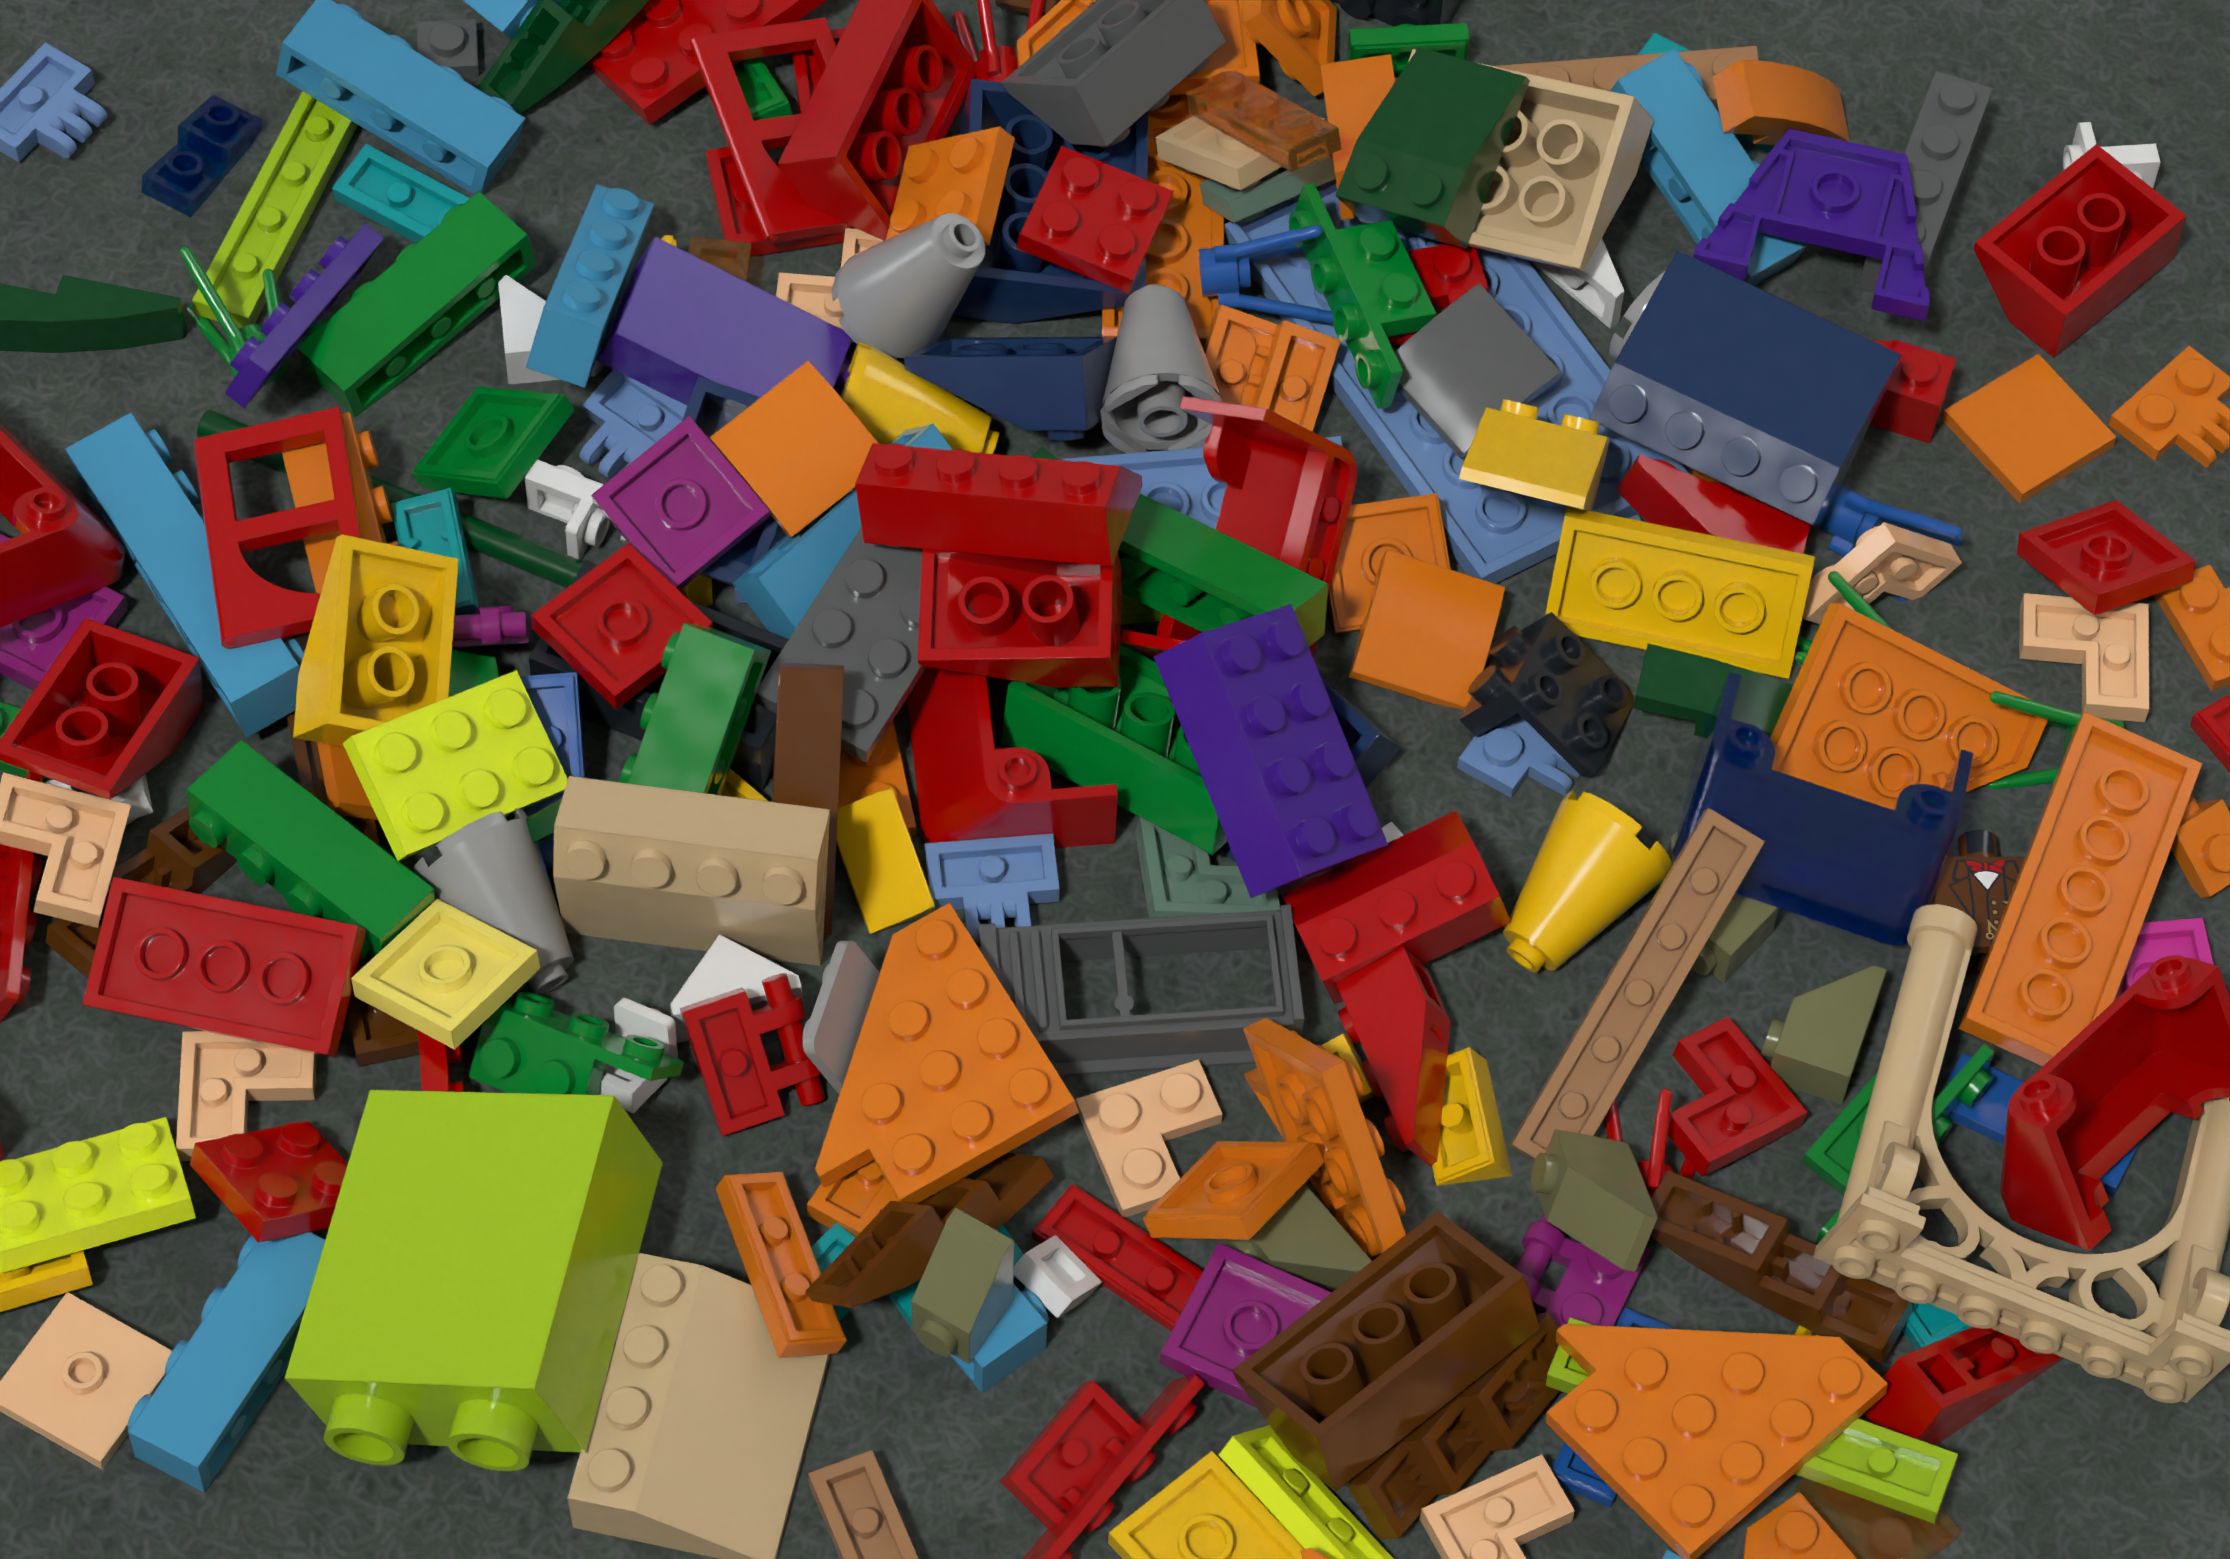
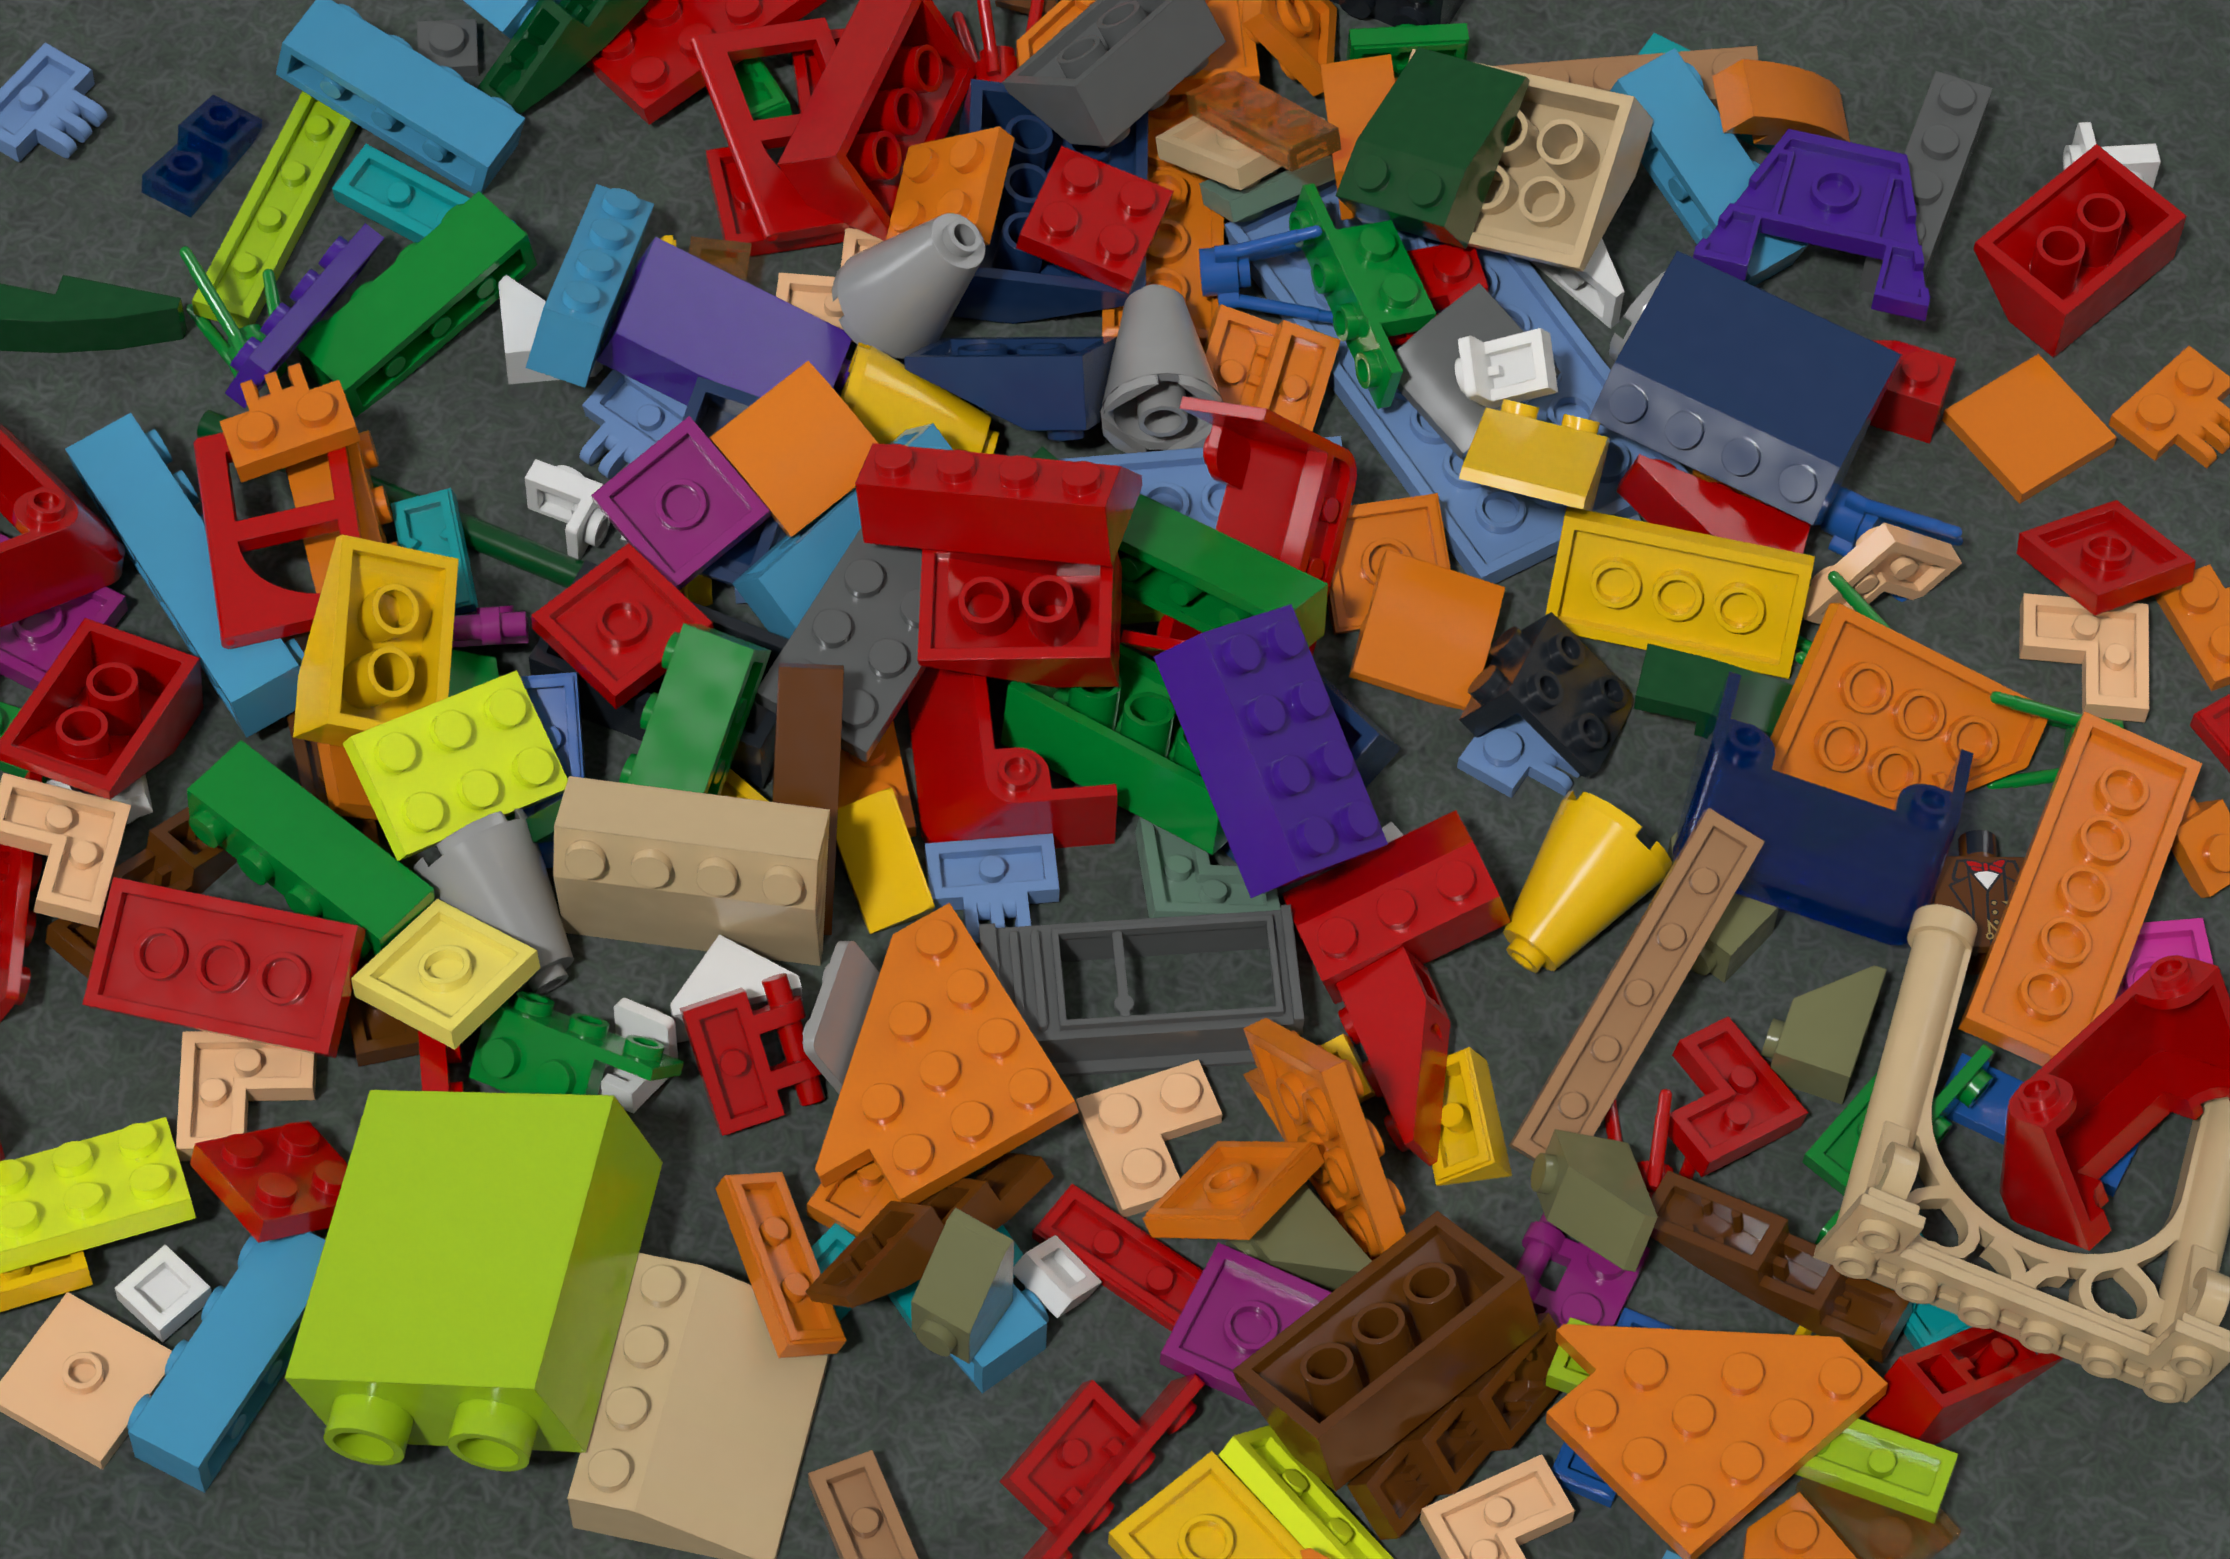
(163, 1293): none -> white plate
(287, 424): none -> orange hinge
(493, 441): green tile -> none
(1506, 368): none -> white bracket

